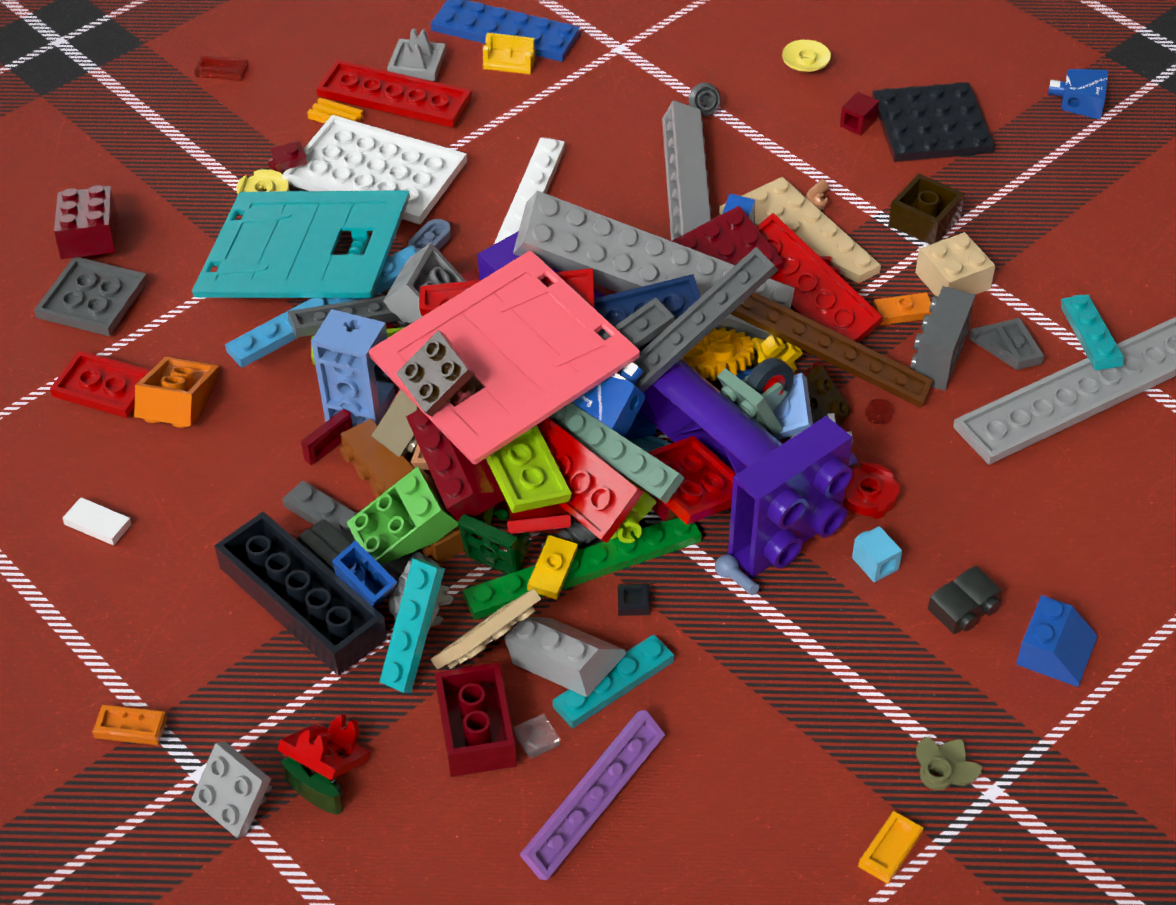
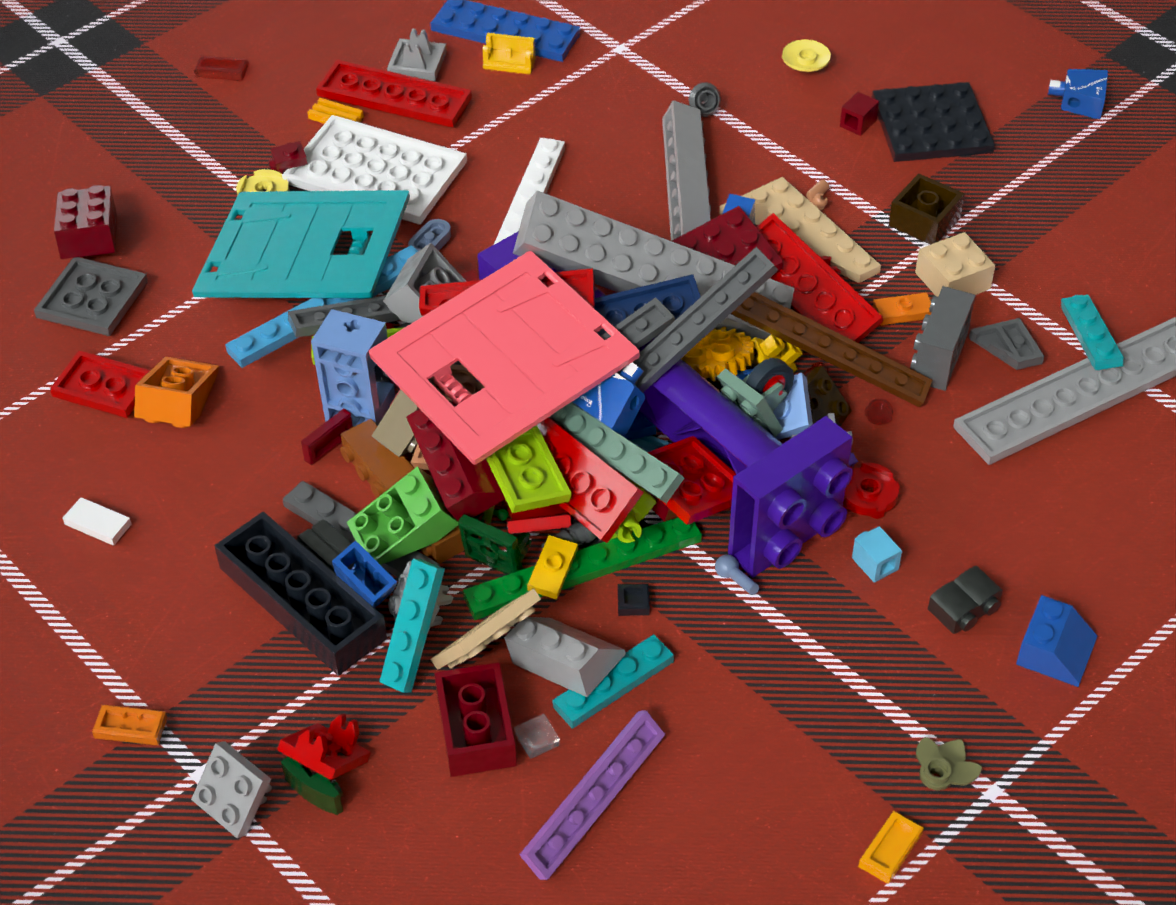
(435, 374): plate -> none

